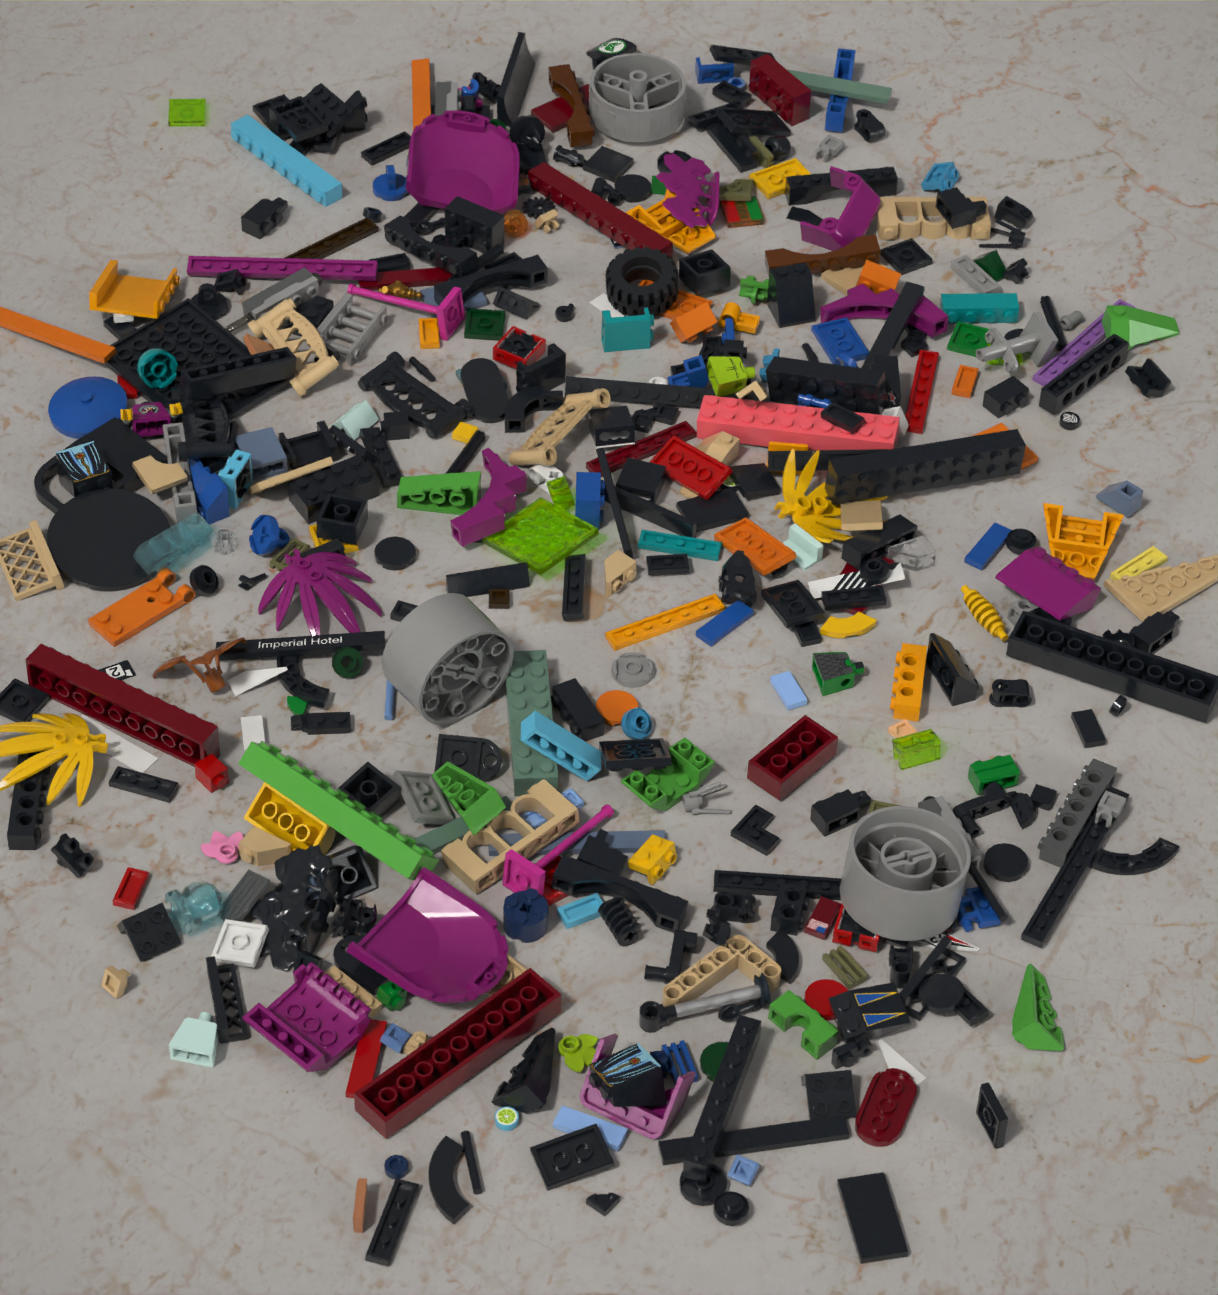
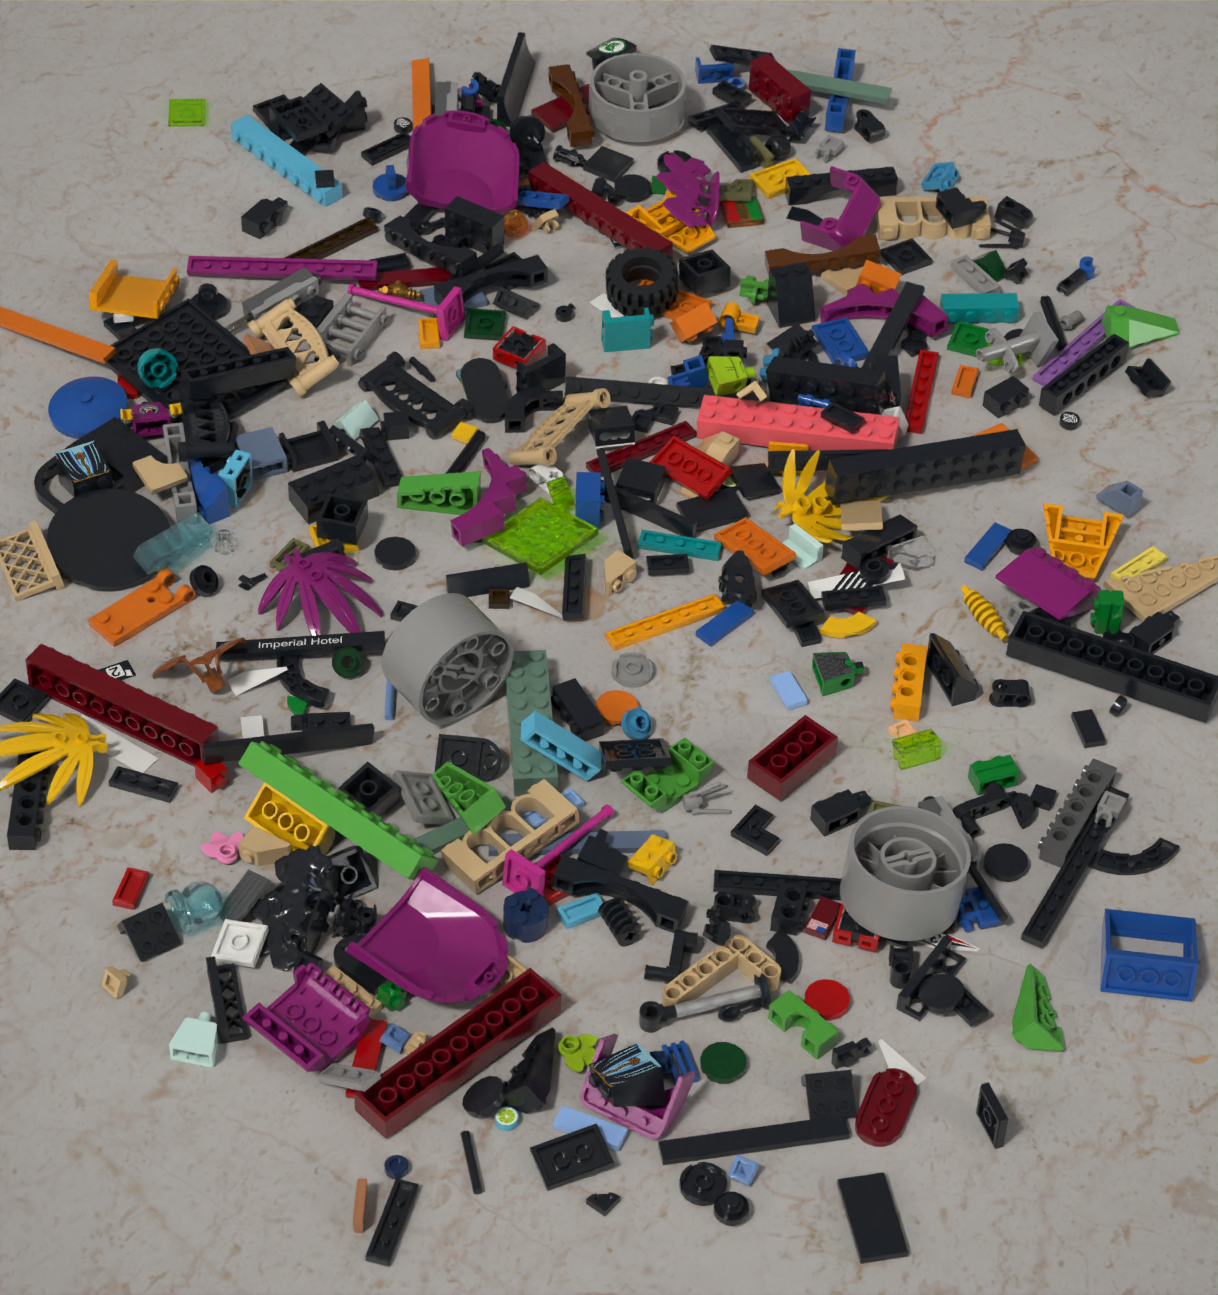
(71, 855): black hips -> none
(230, 280): black bracket -> none
(266, 535): blue tile -> none
(289, 476): tan tile -> none
(292, 742): none -> black tile
(324, 178): none -> black tile
(348, 1077): none -> light grey tile
(402, 124): none -> tile
(441, 1180): black tile -> none
(484, 1096): none -> black tile
(533, 600): none -> white sticker
(542, 199): none -> blue tile
(721, 1099): black brick -> none
(794, 342): none -> black hinge
(799, 126): none -> black hinge
(848, 965): olive tile -> none
(868, 1012): black slope -> none
(1084, 272): none -> black piece
(1108, 611): none -> green brick
(1146, 972): none -> blue windscreen

